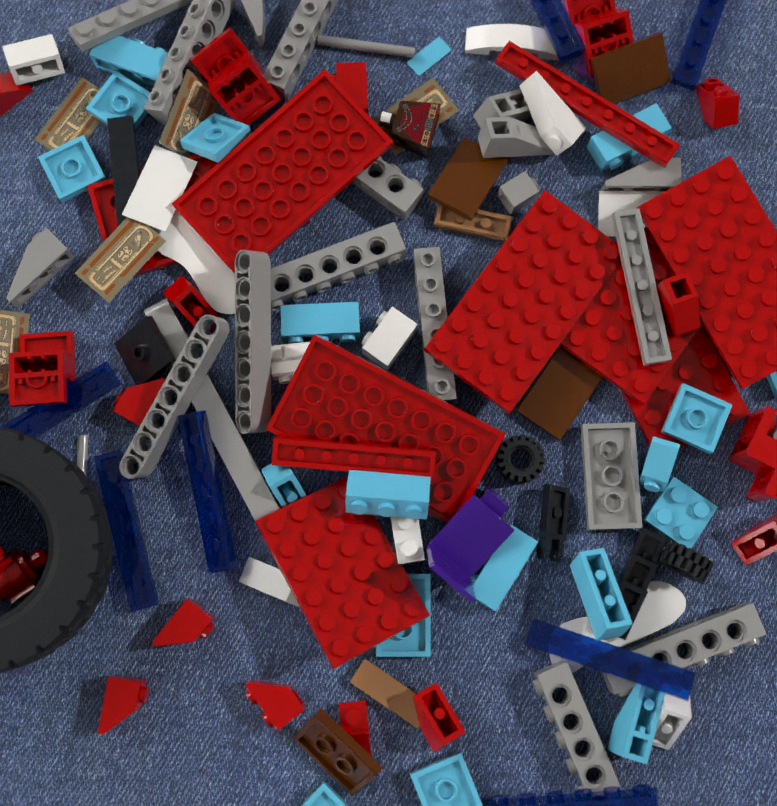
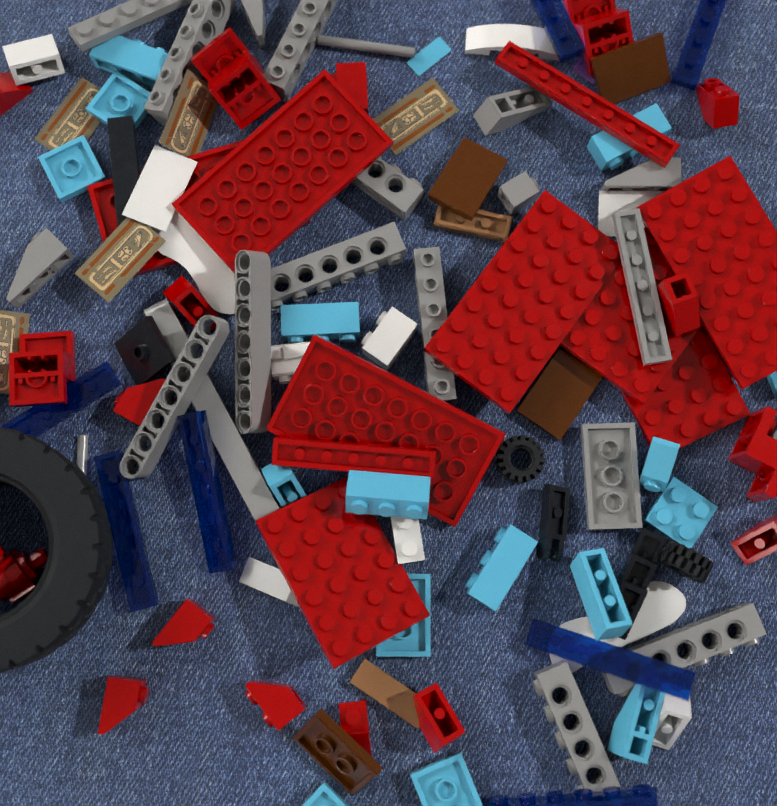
(215, 137): medium azure plate -> none
(413, 125): torso -> none
(469, 541): dark purple piece -> none
(510, 138): light grey slope -> none
(552, 117): white slope -> none
(696, 418): medium azure plate -> none

